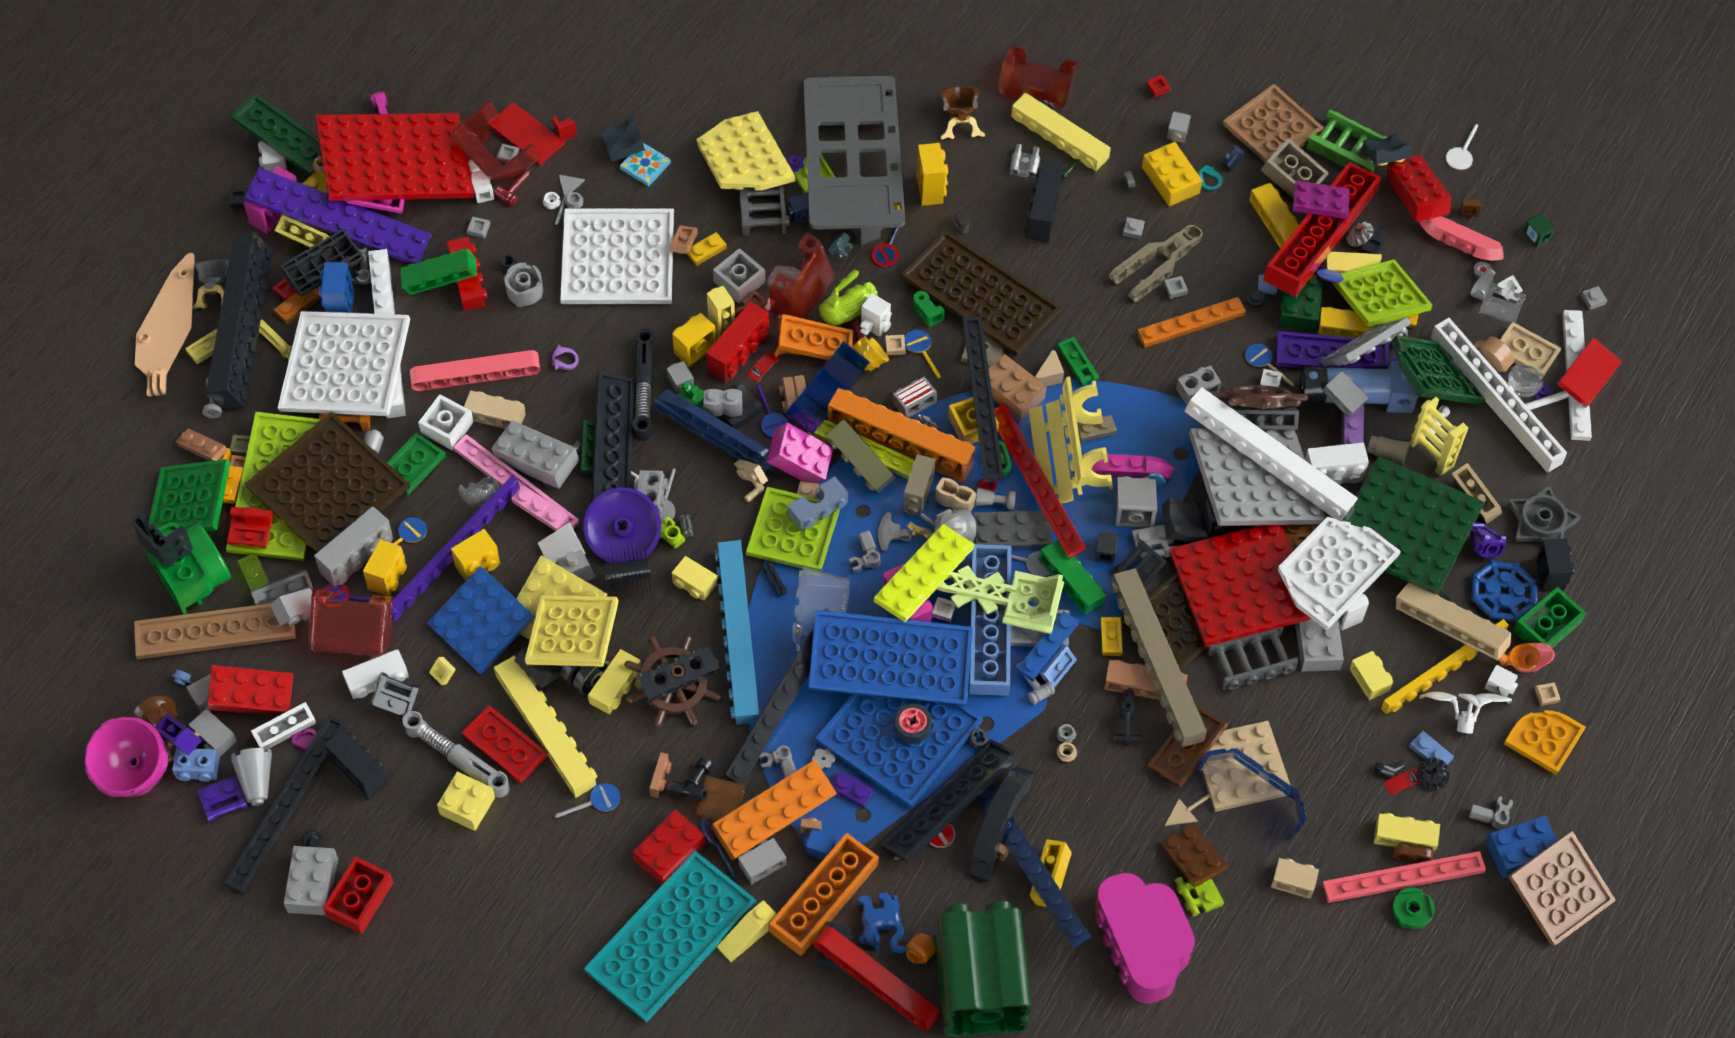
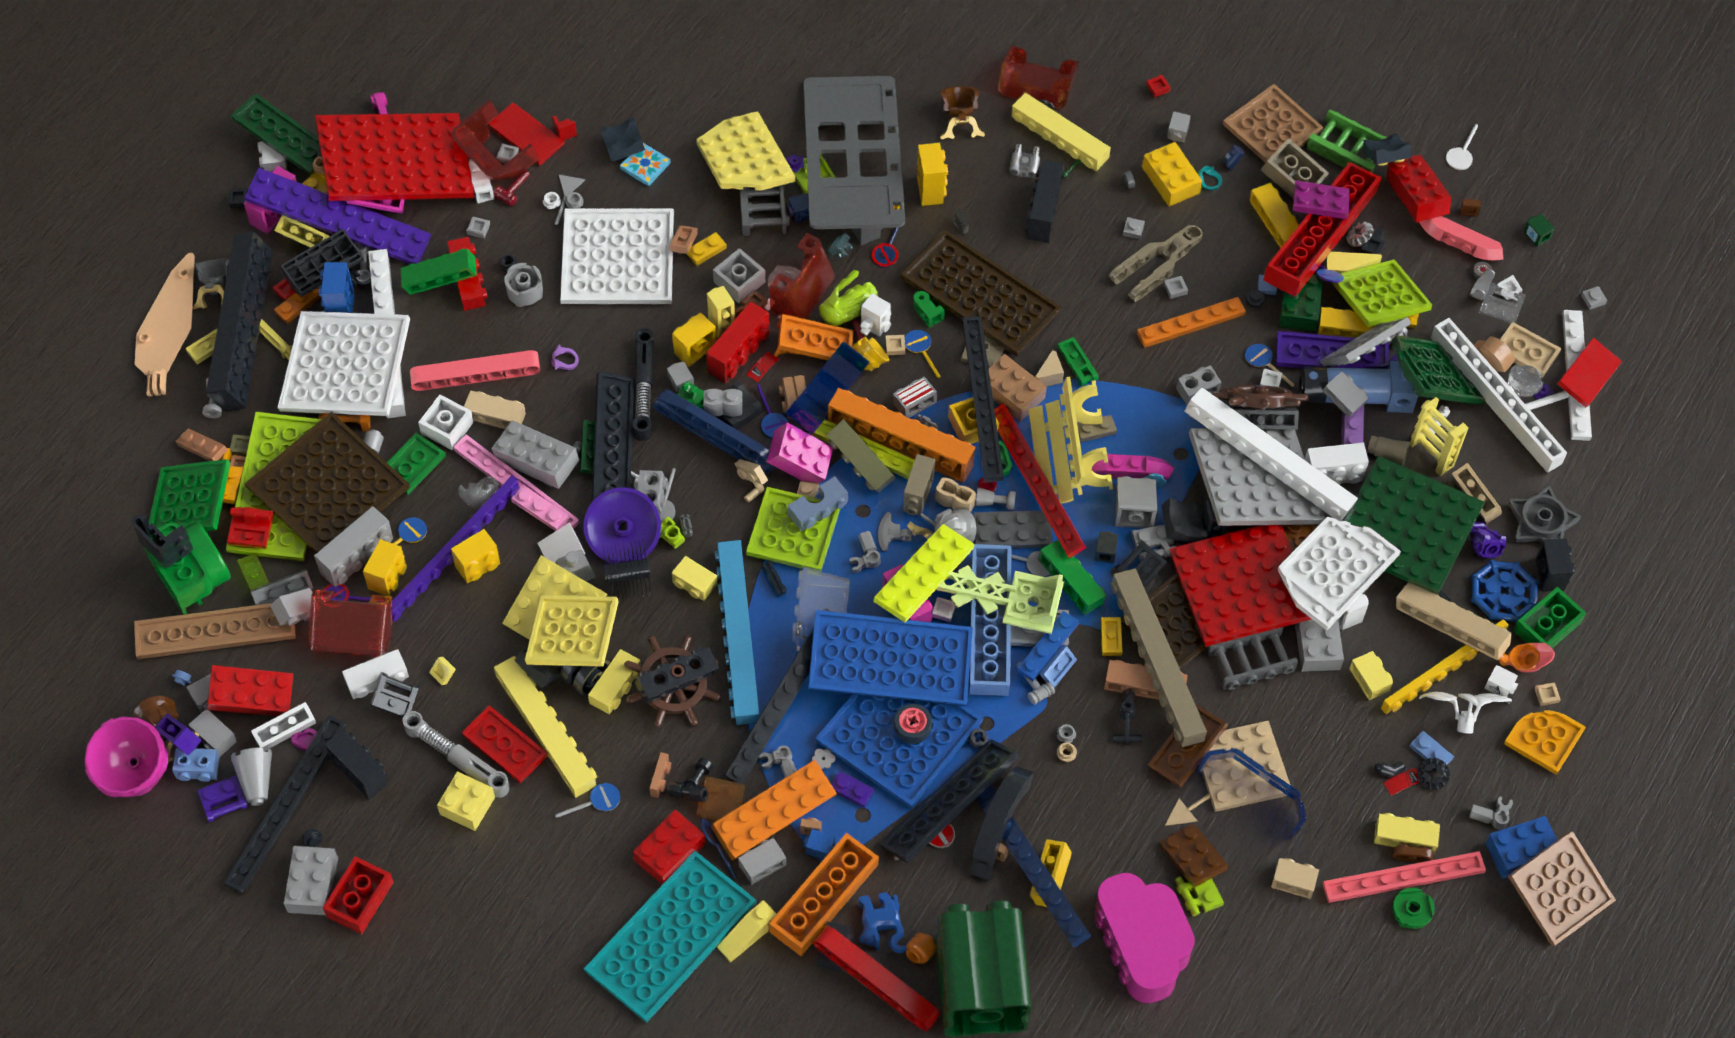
(481, 620): blue plate -> none

